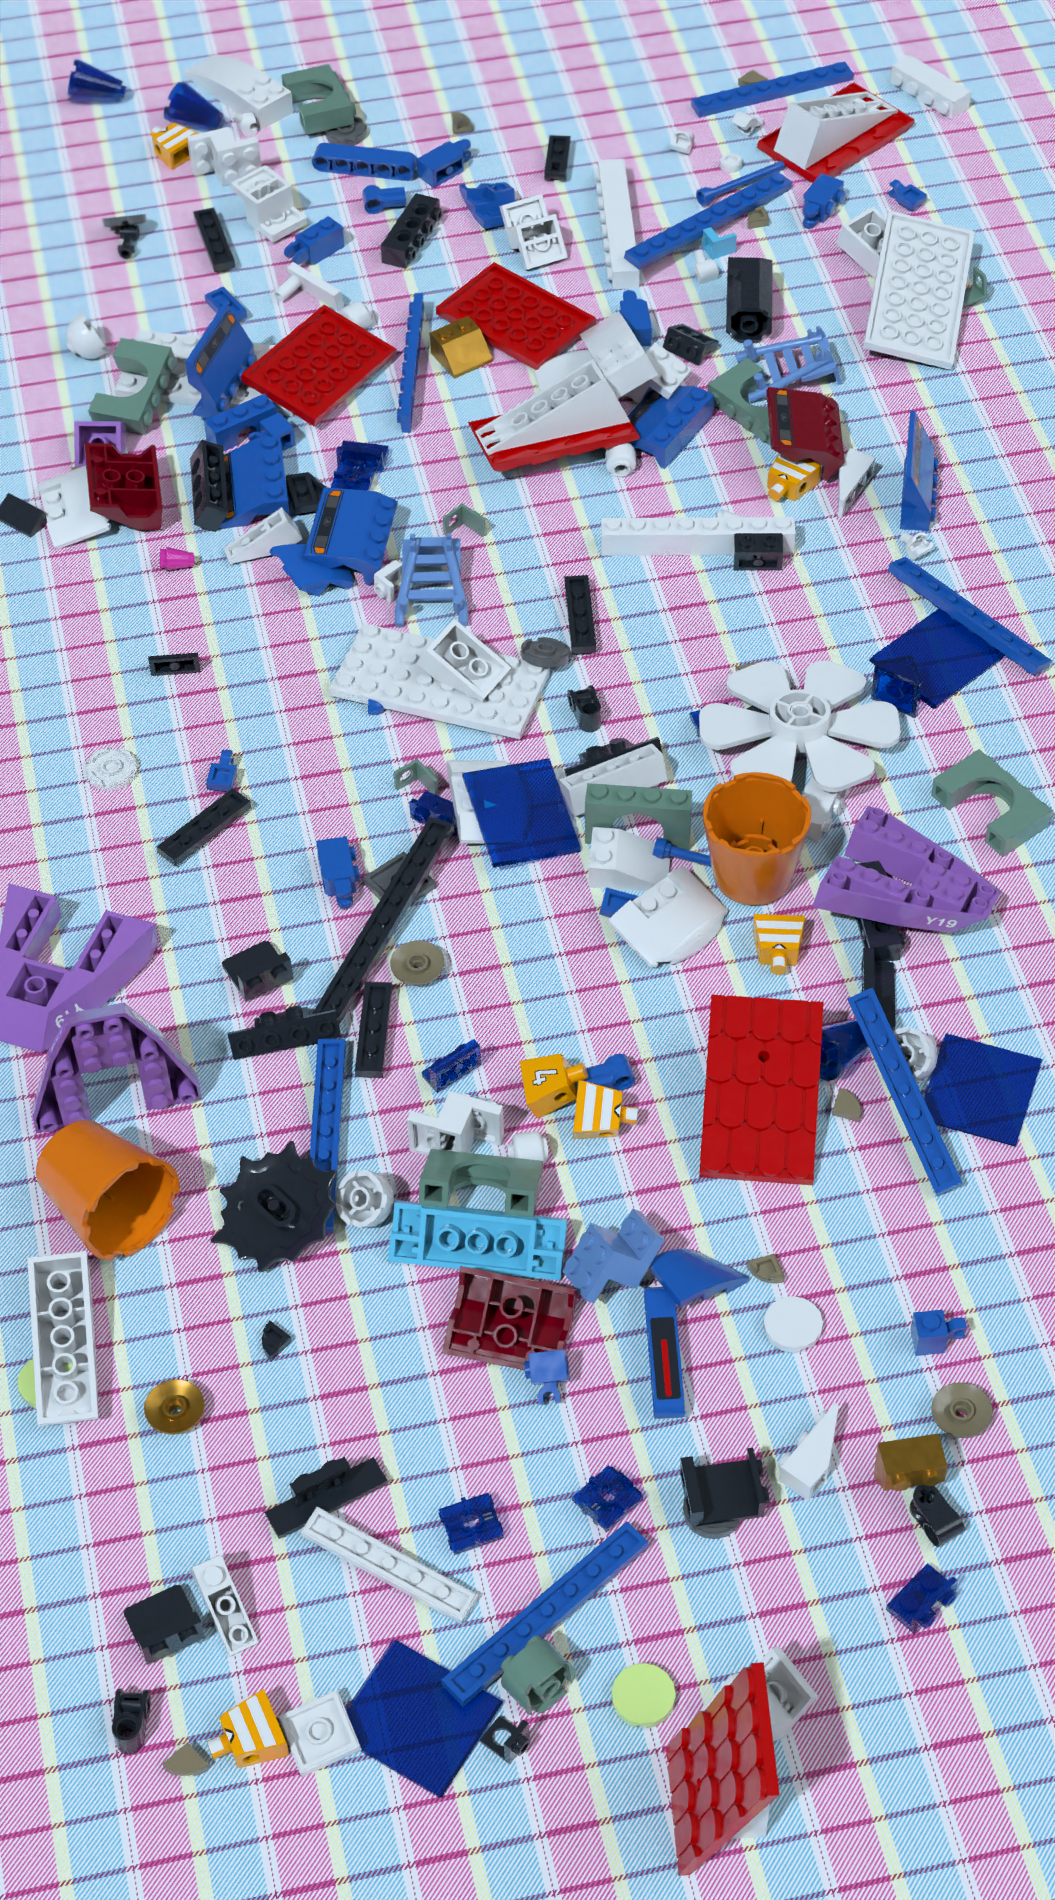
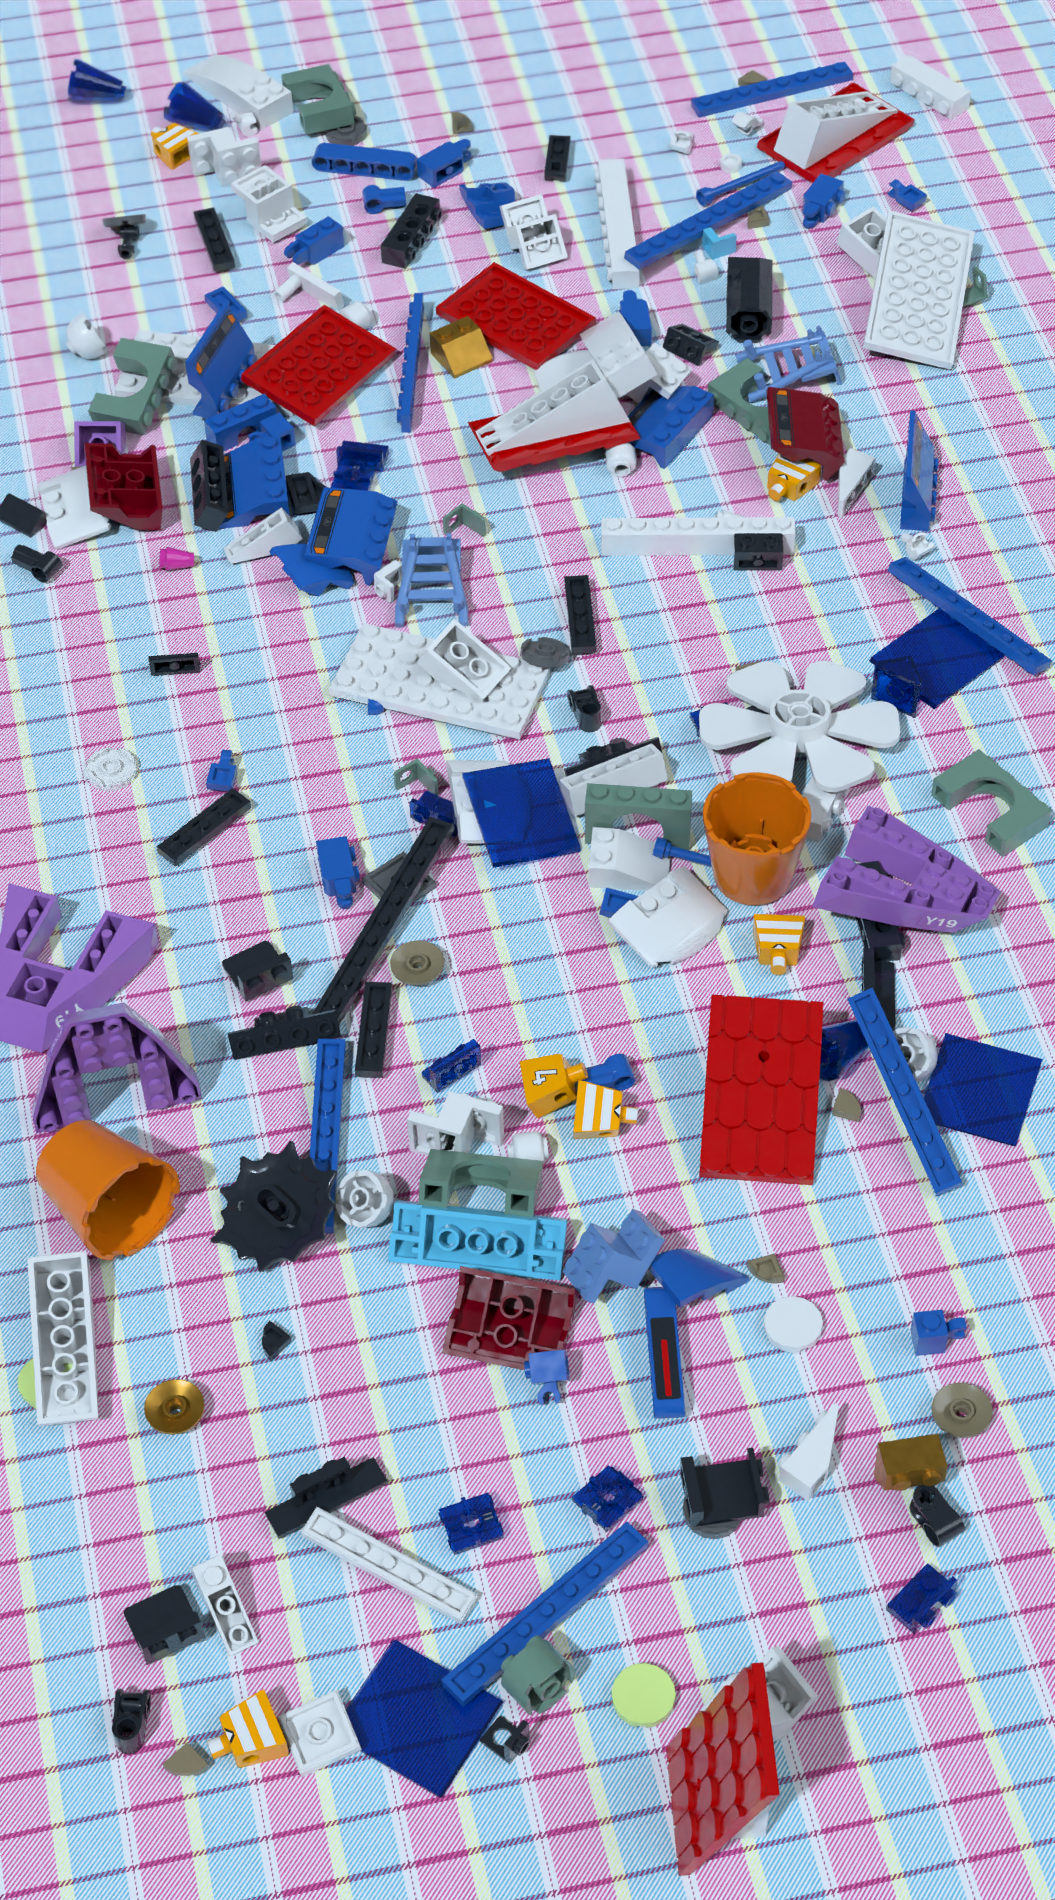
(40, 565): none -> black piece

